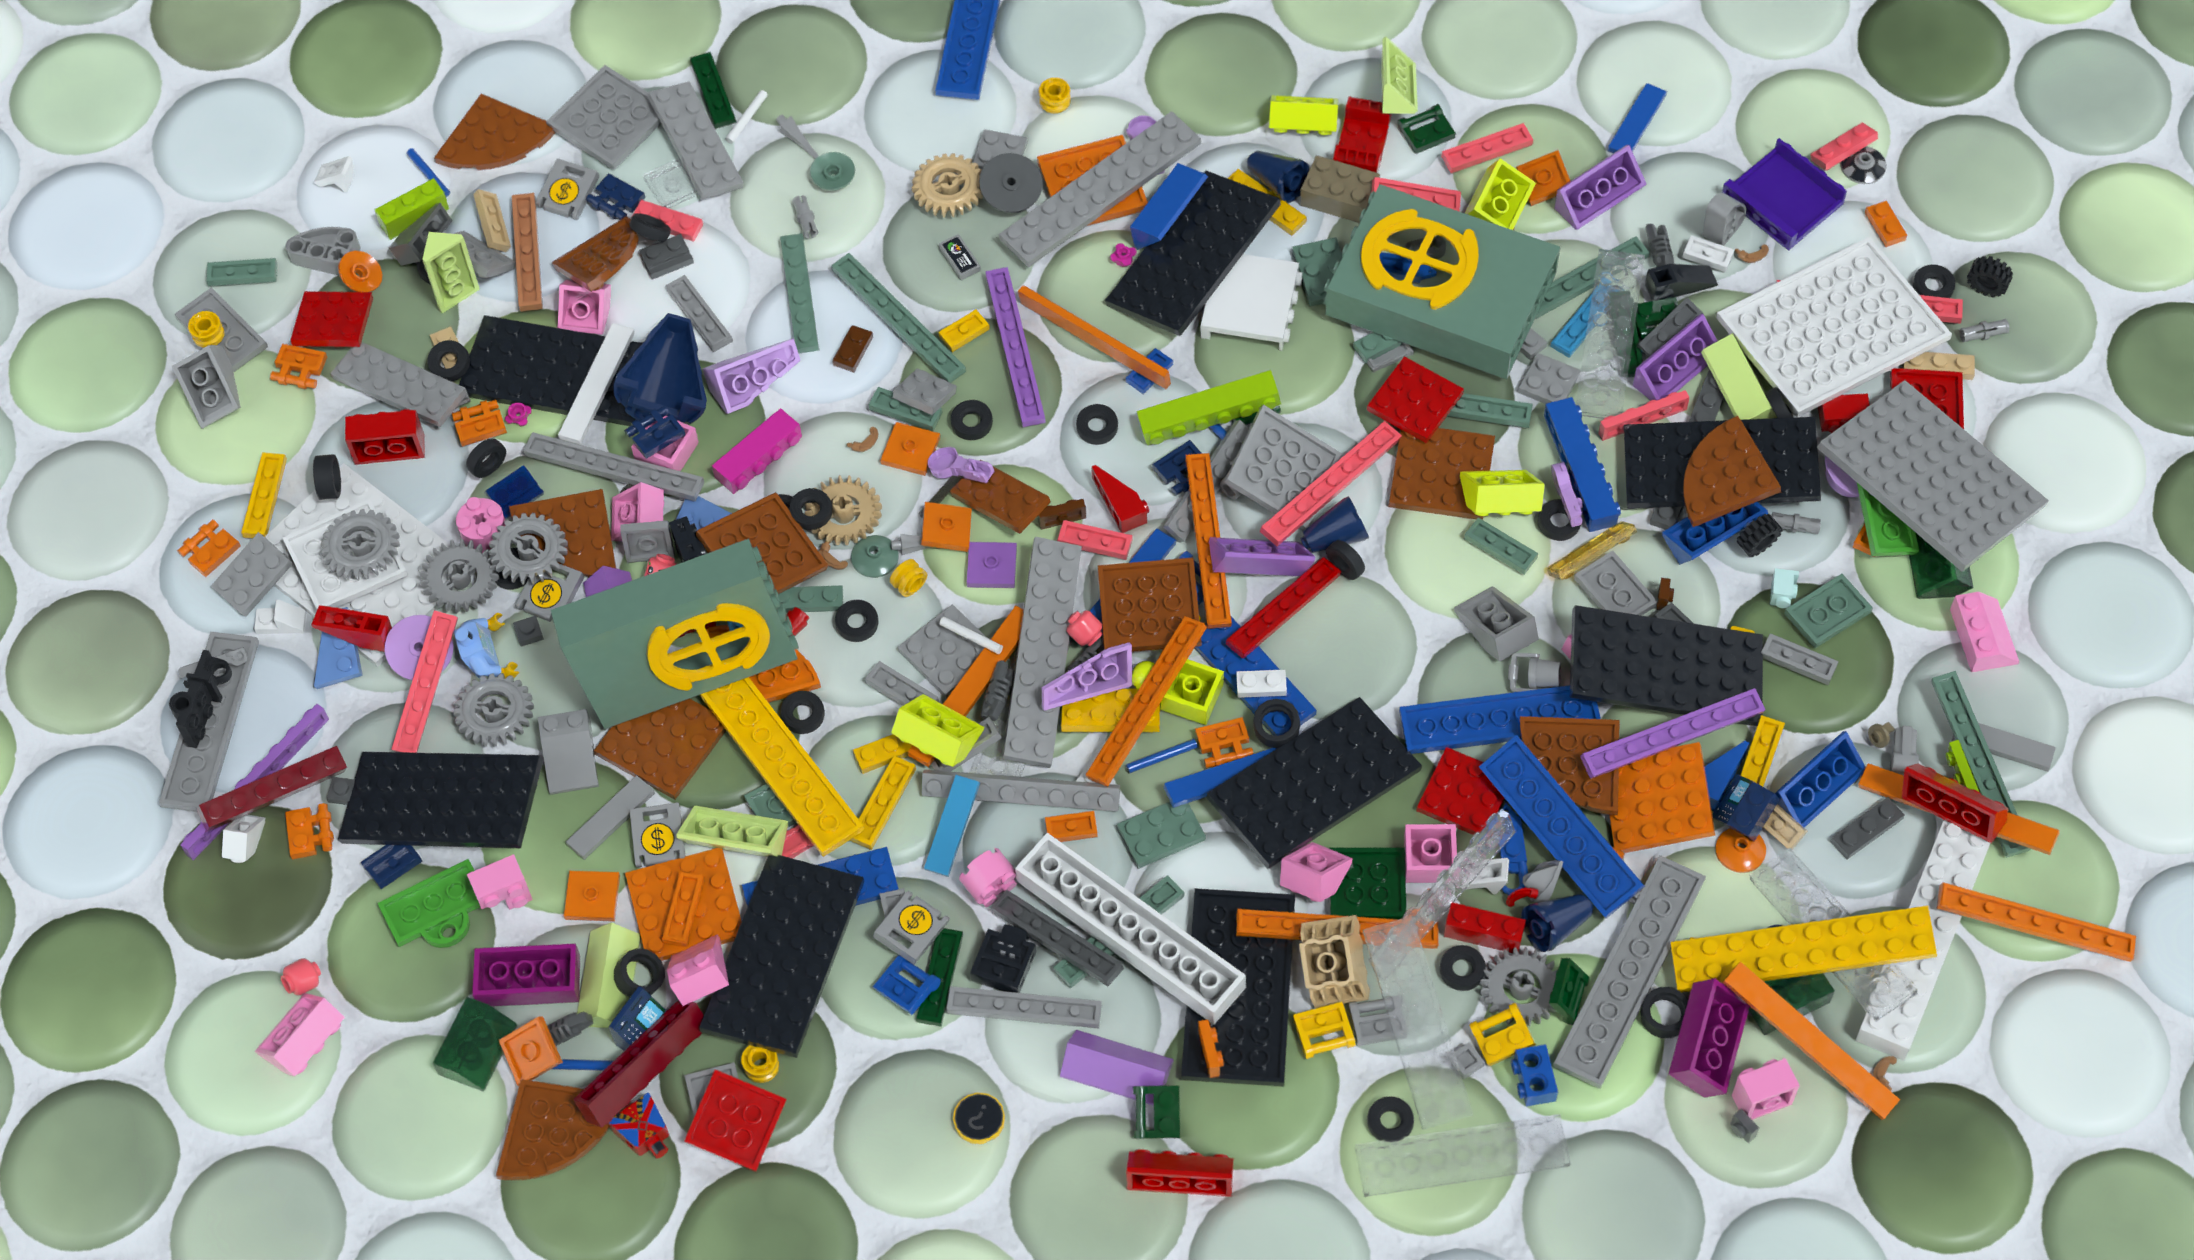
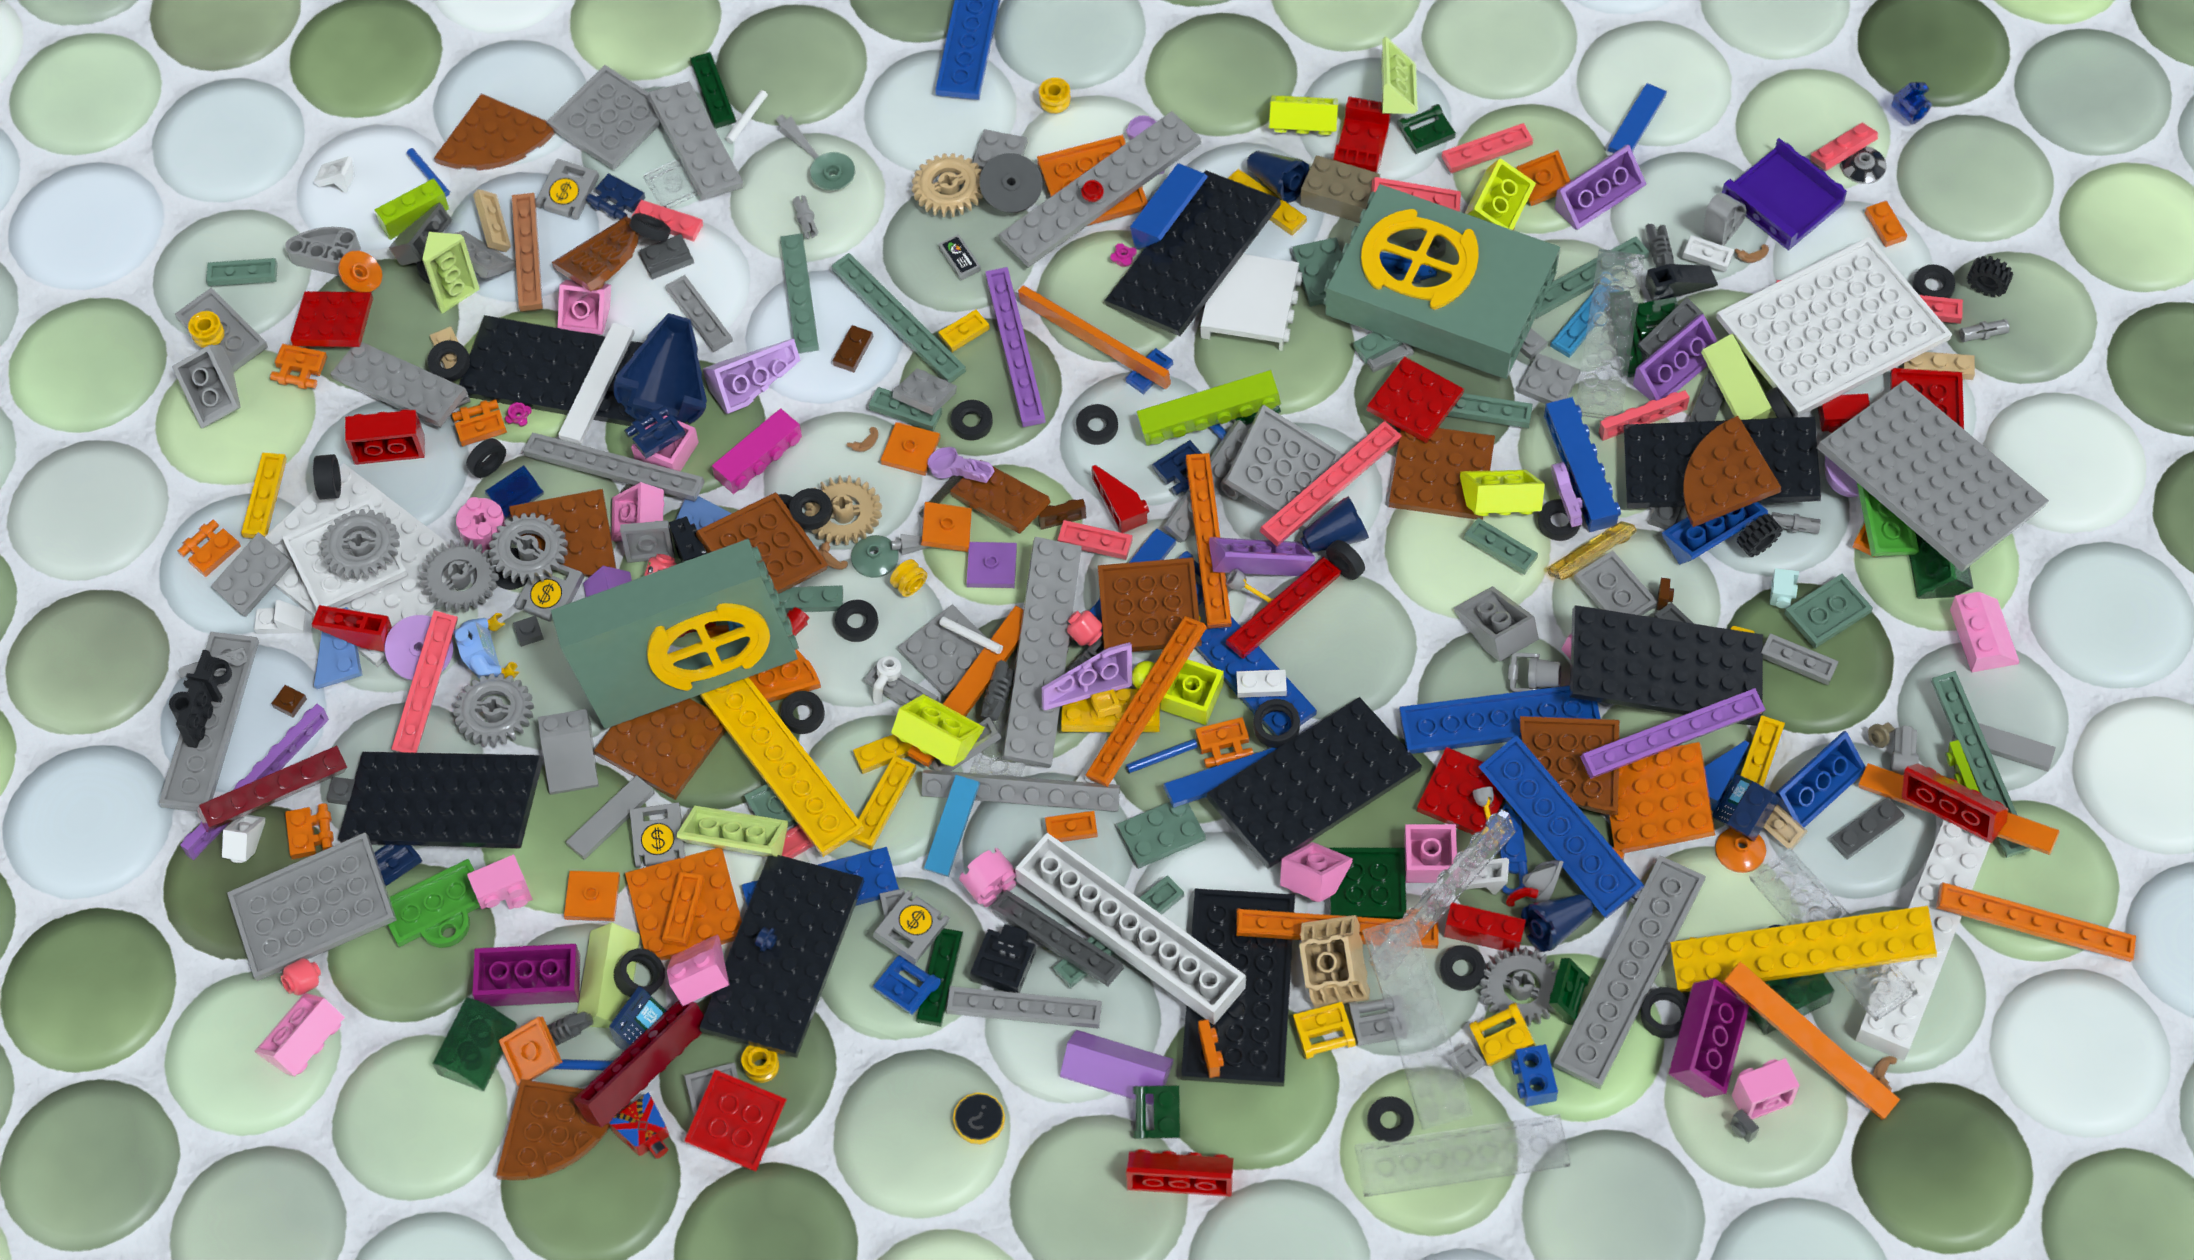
(289, 701): none -> reddish brown plate
(311, 906): none -> light grey plate
(766, 939): none -> dark blue plate
(885, 674): none -> white plate
(1092, 191): none -> red plate
(1105, 703): none -> yellow tile
(1237, 580): none -> light grey hinge
(1484, 798): none -> light grey hinge
(1911, 102): none -> clear blue piece

